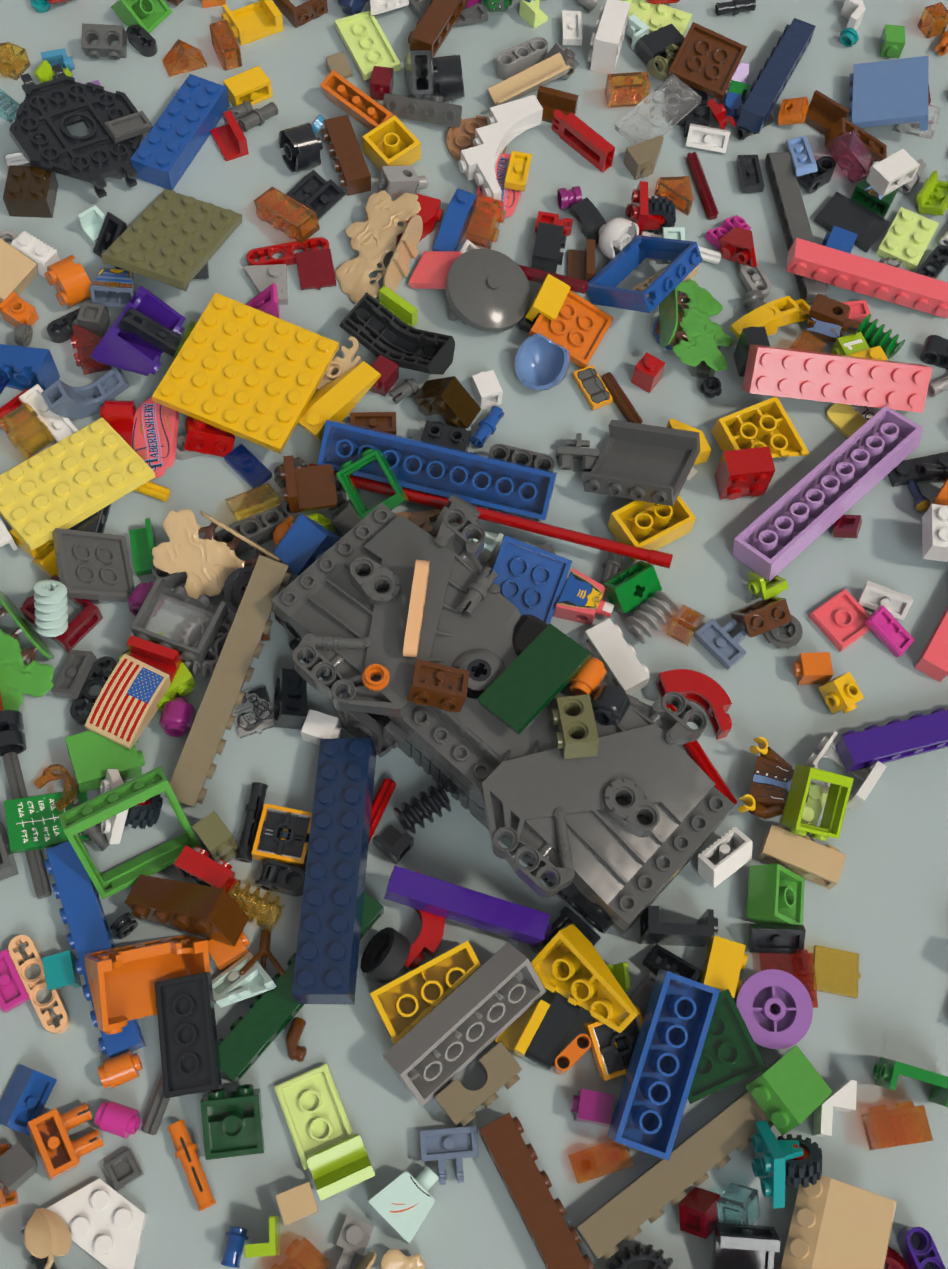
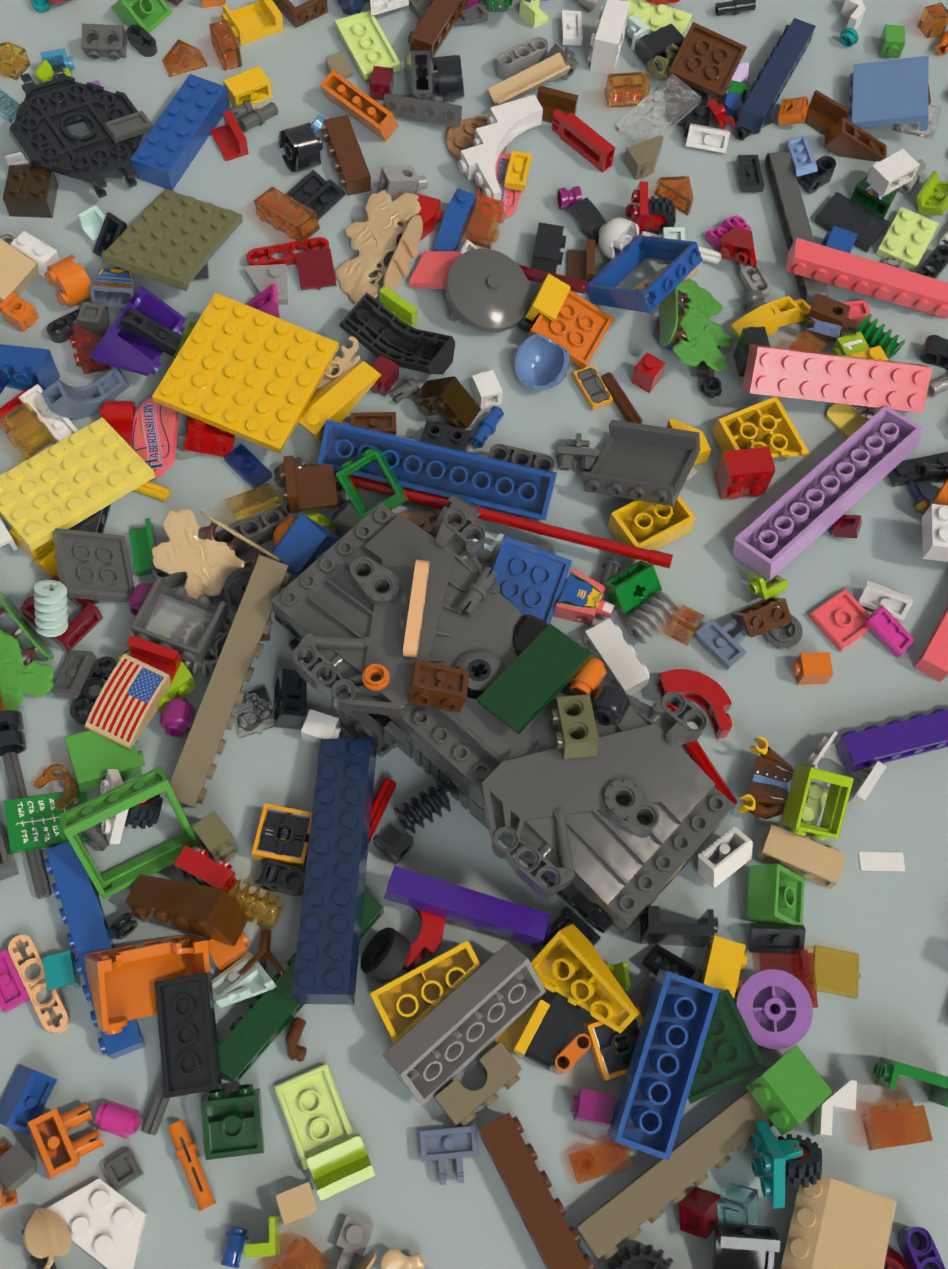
(23, 335): dark grey tile -> none
(120, 1069): orange brick -> none
(252, 818): black pin -> none
(391, 144): yellow brick -> none
(406, 1202): light aqua torso -> none
(551, 218): red plate -> none
(702, 185): dark red axle -> none
(841, 693): yellow brick -> none
(852, 156): clear pink brick -> none
(881, 861): none -> white sticker

